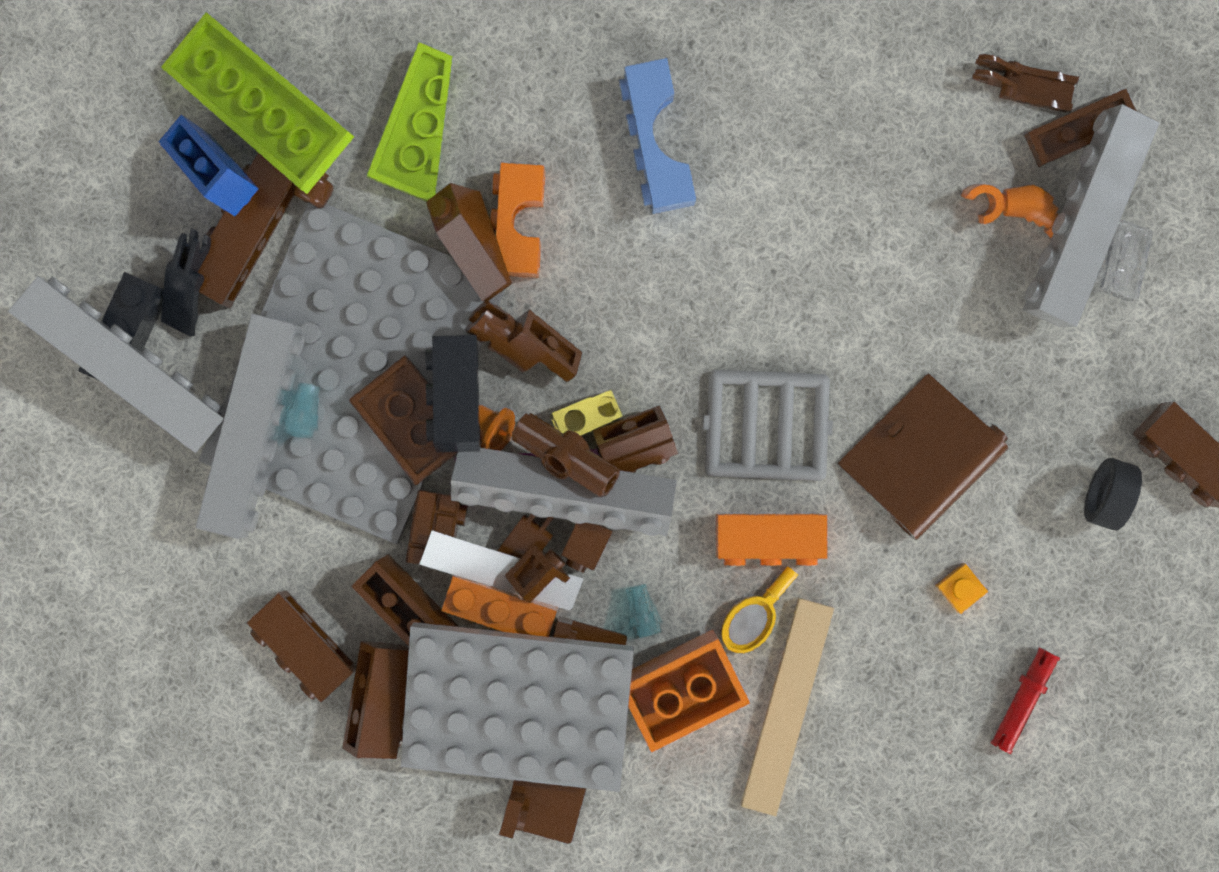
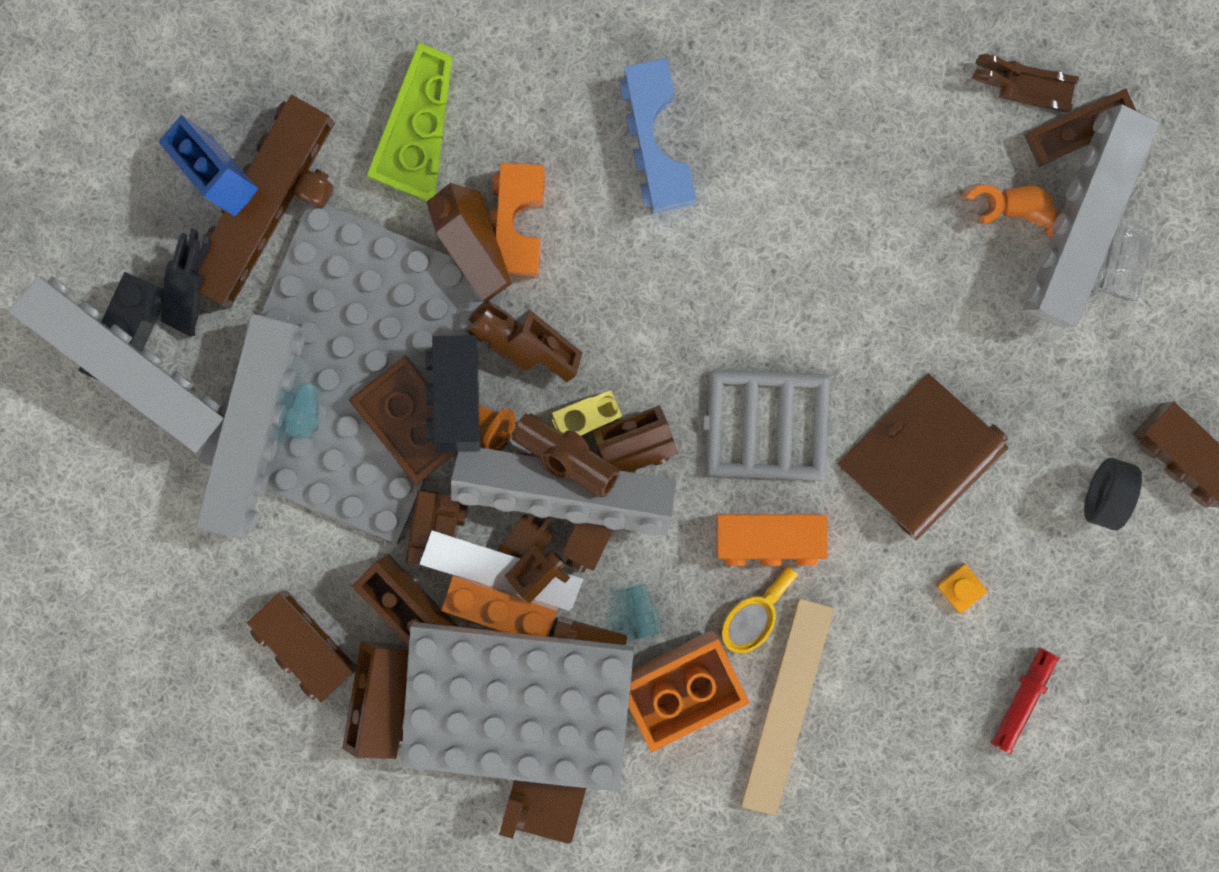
(257, 103): lime plate -> none

